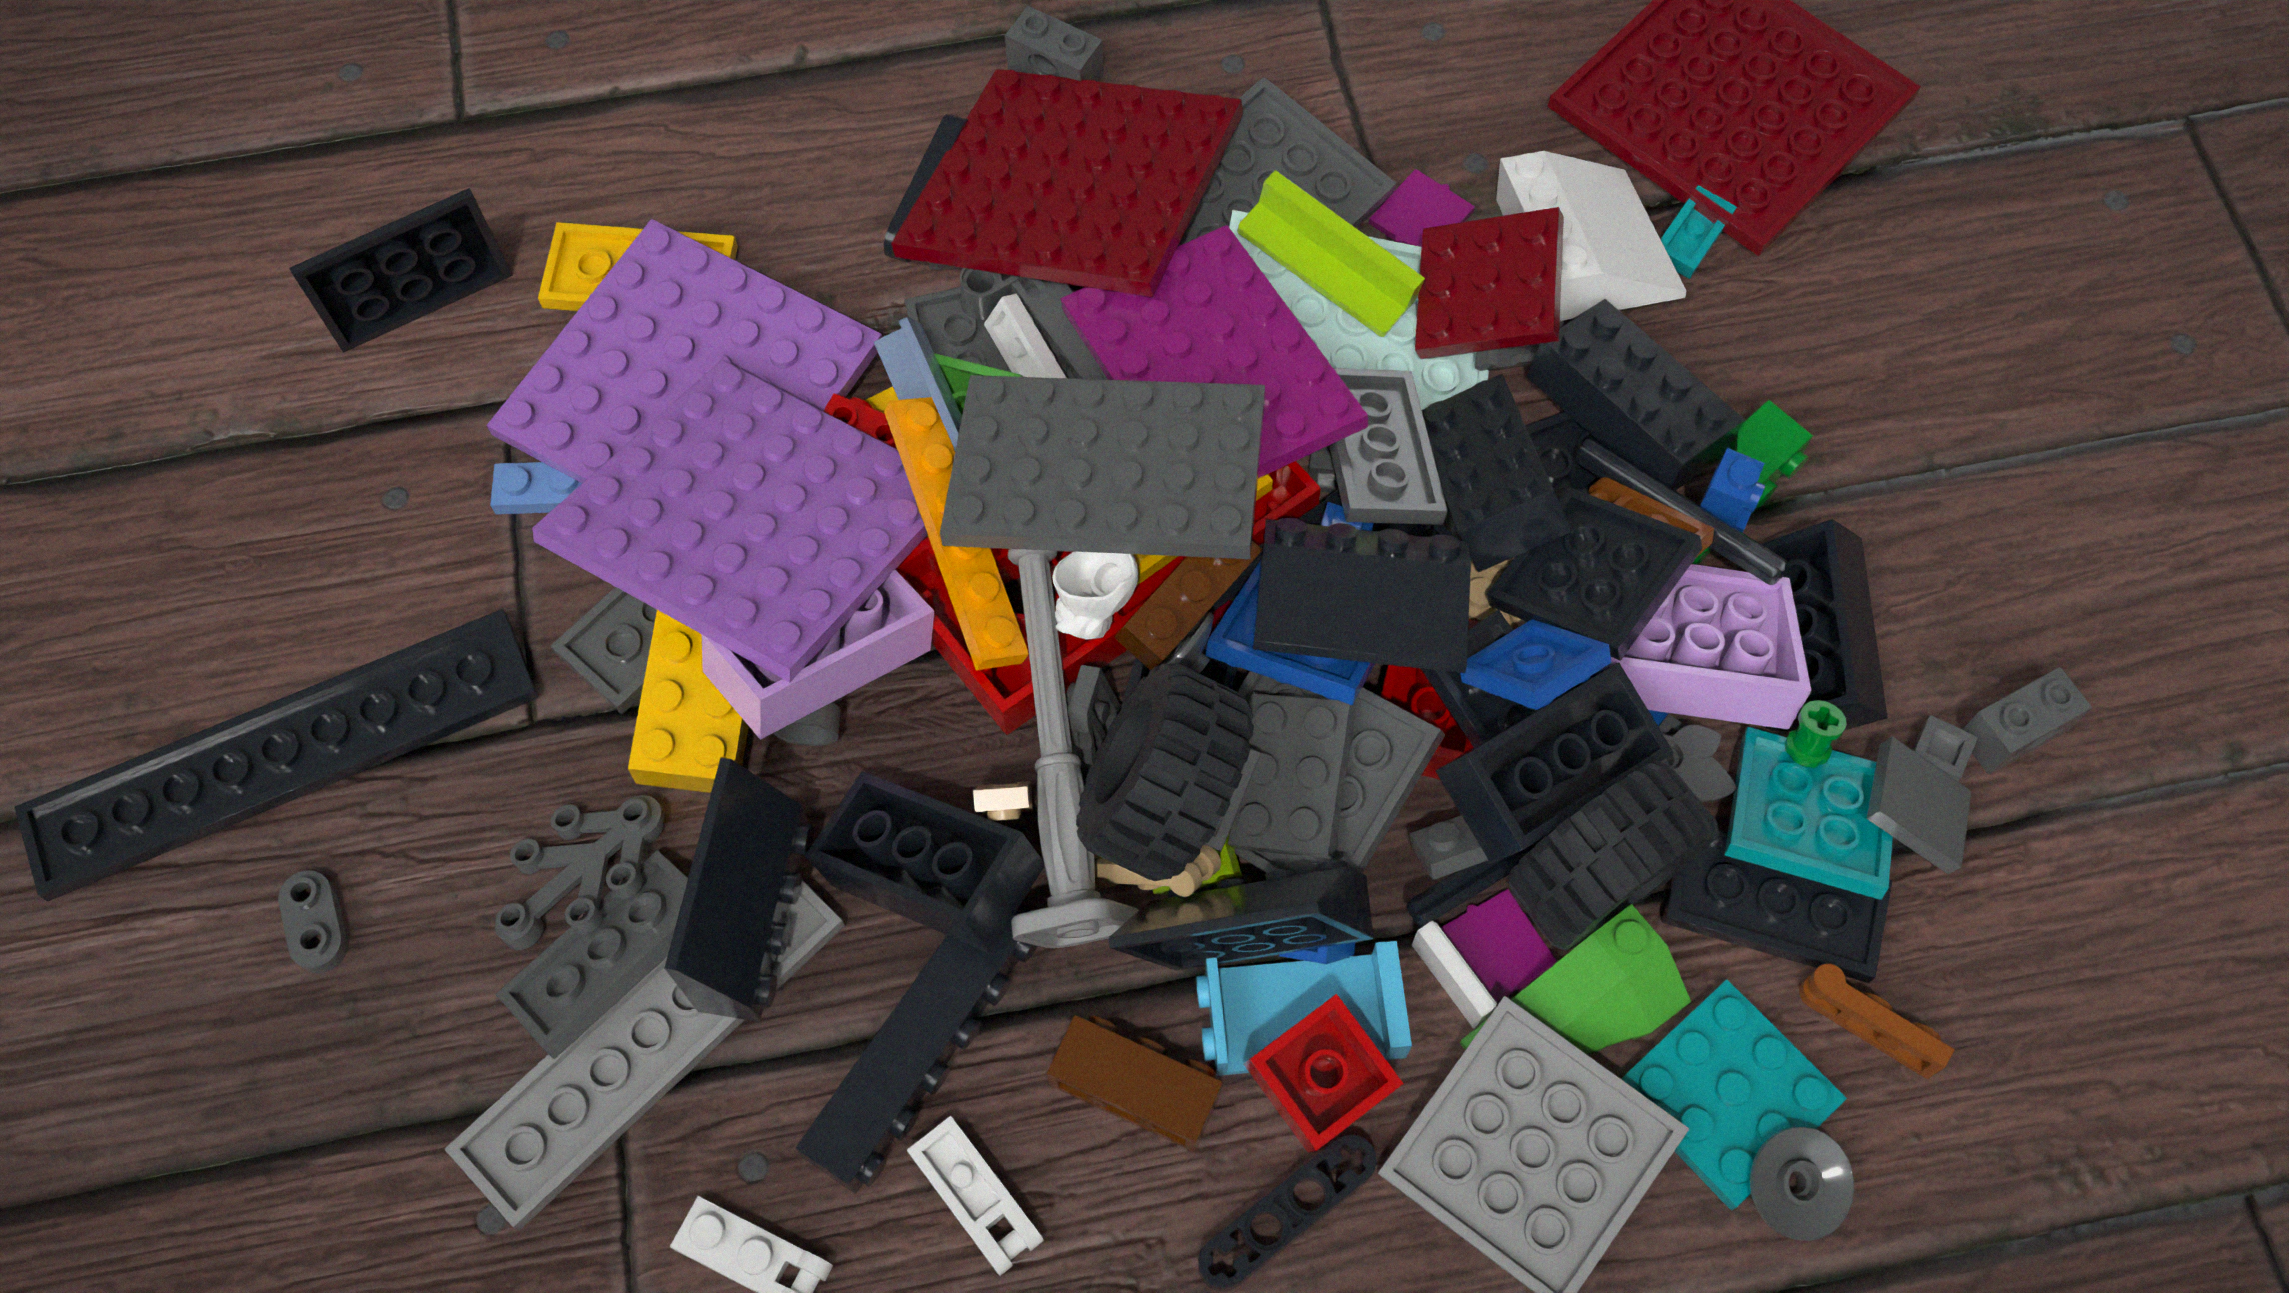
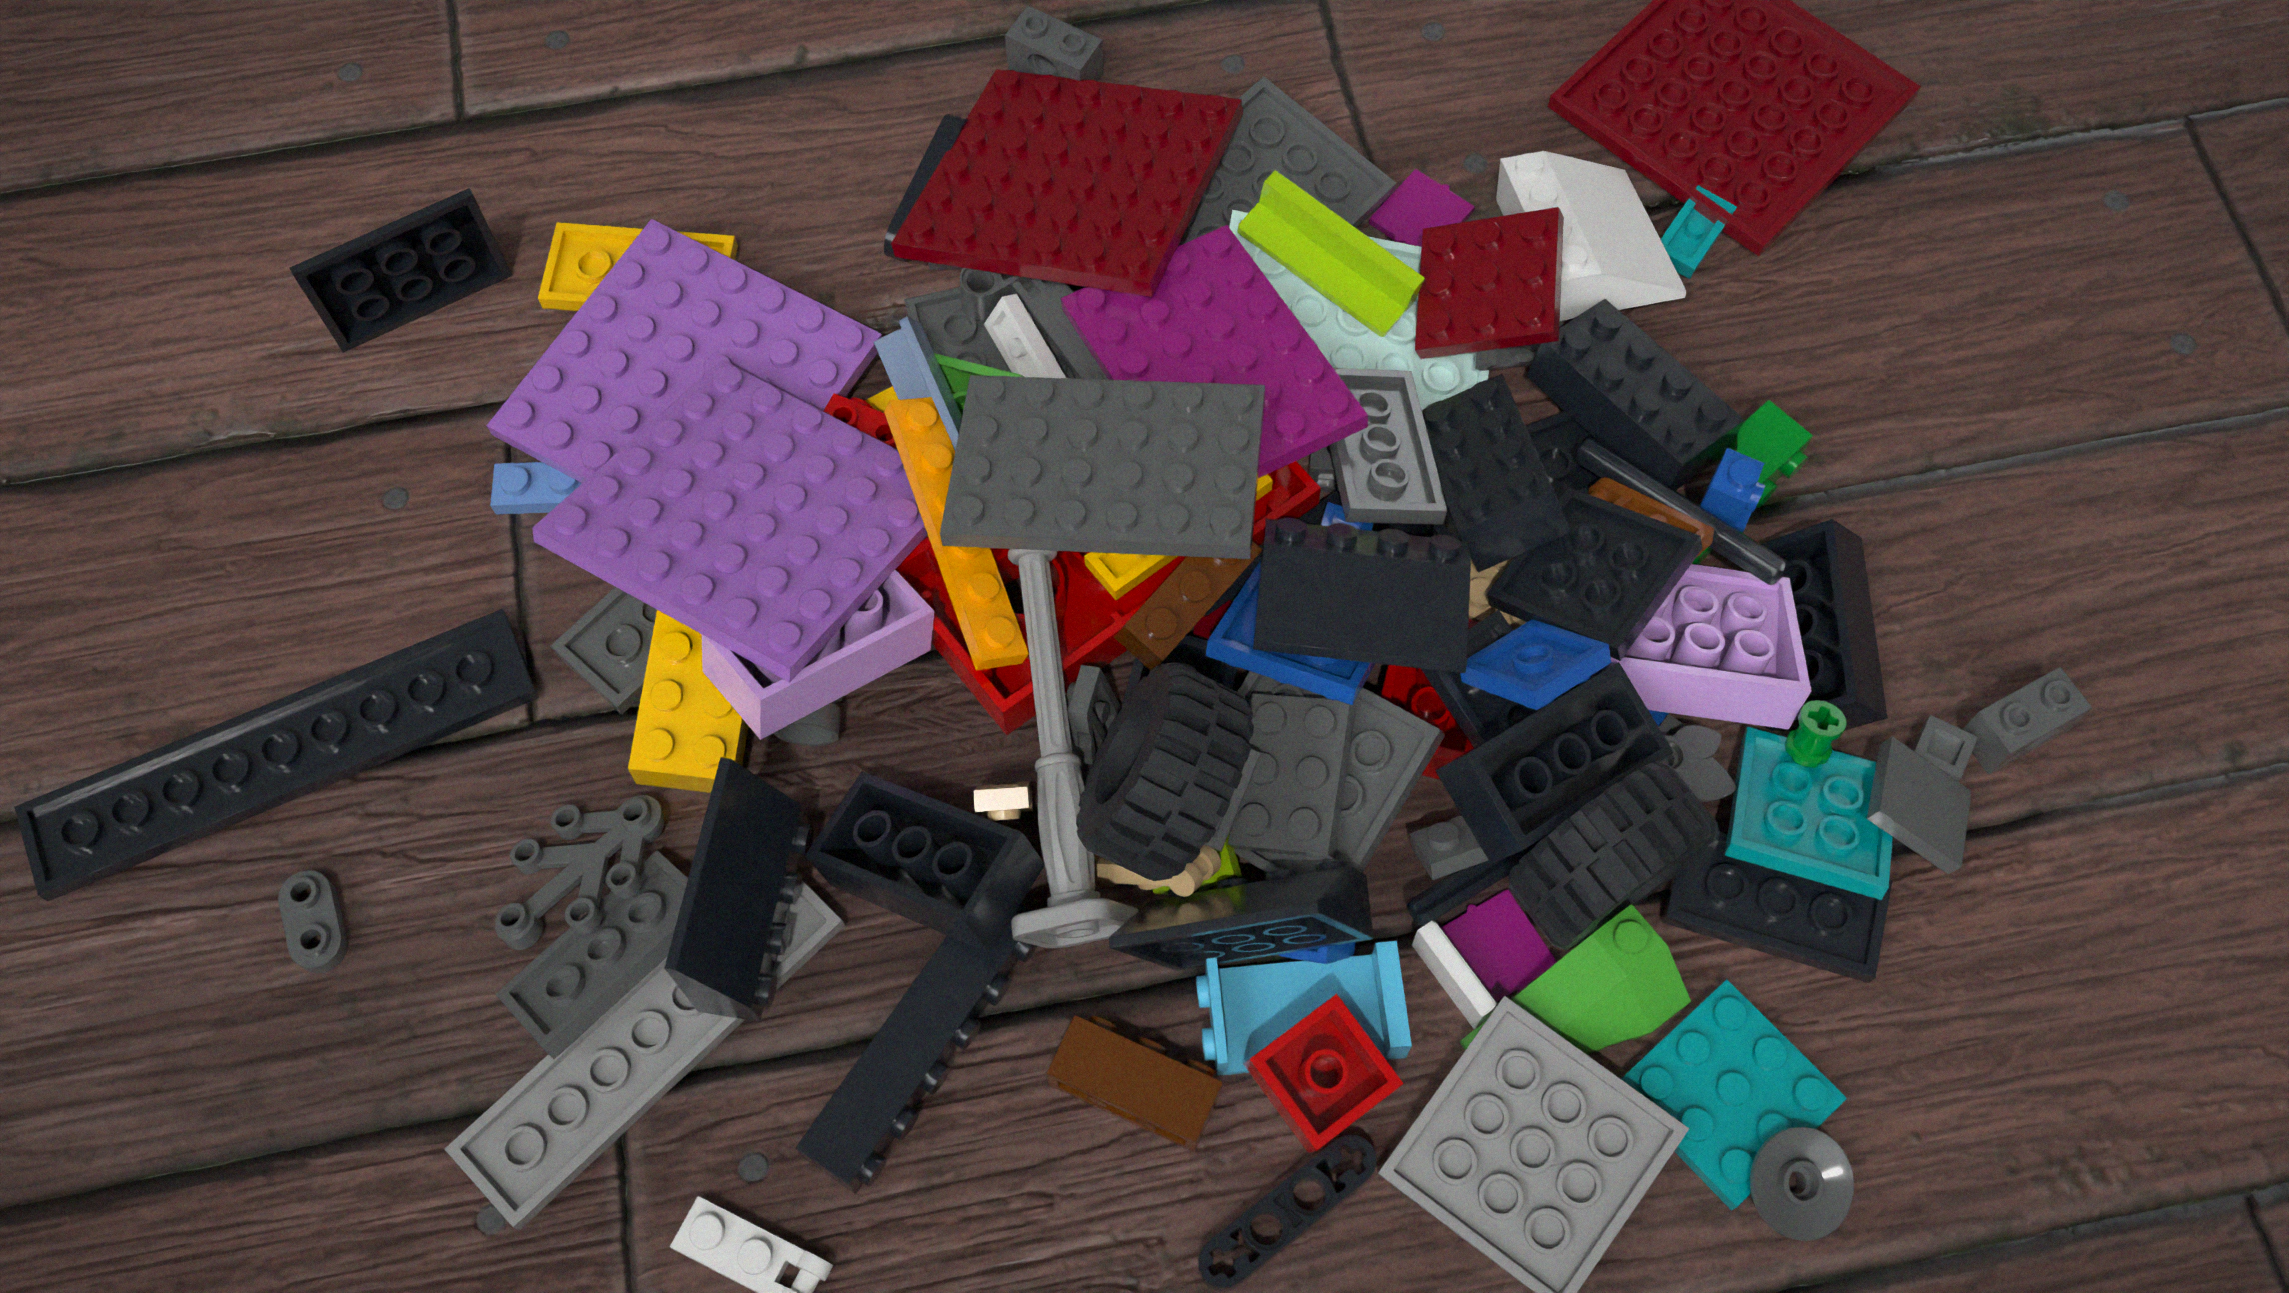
(973, 1193): white plate -> none
(1092, 590): white hair -> none
(1190, 648): dark grey dish -> none
(1875, 1021): dark orange plate -> none

